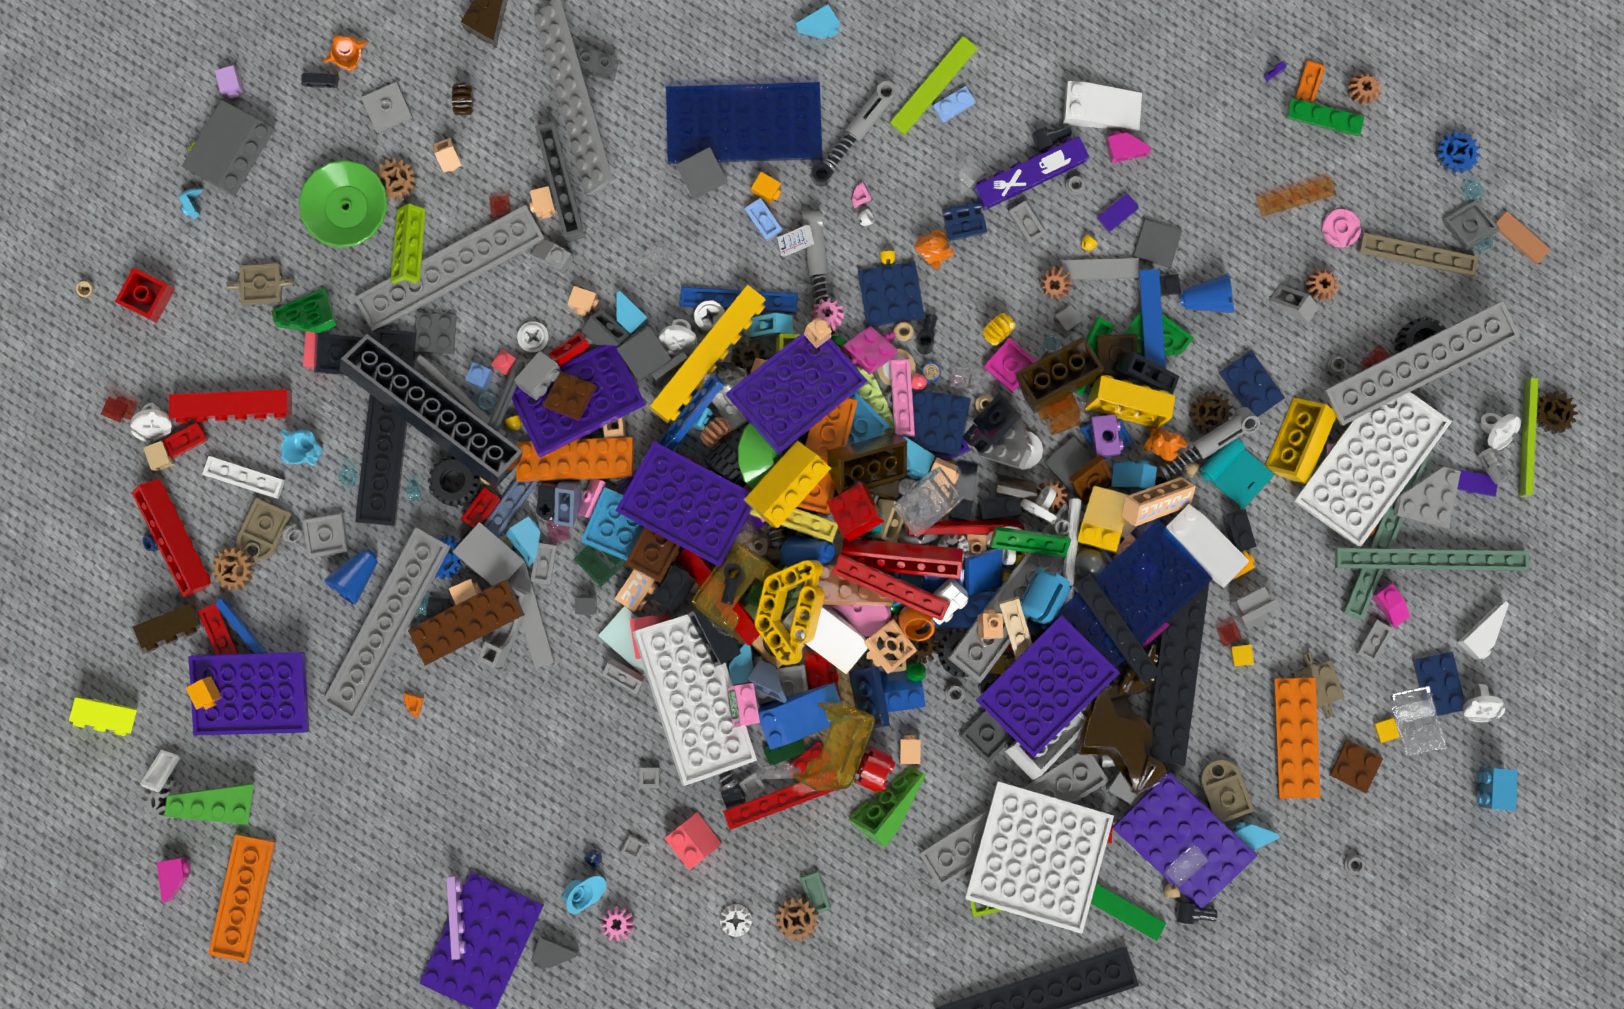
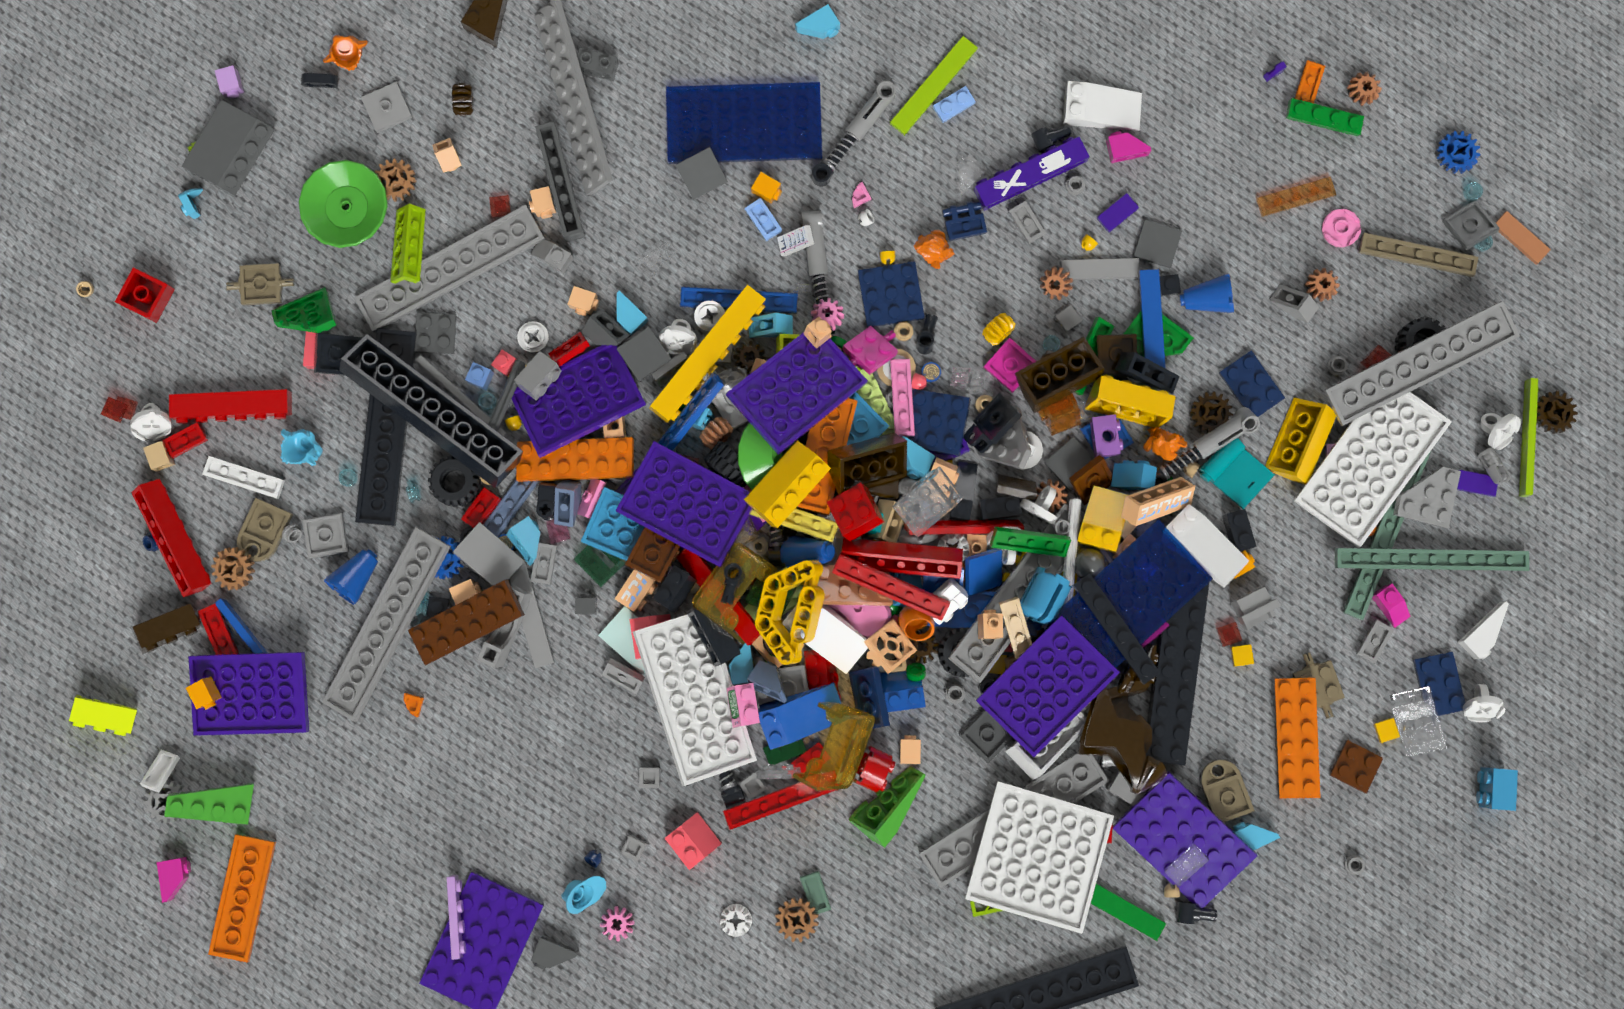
(569, 396): reddish brown plate -> none

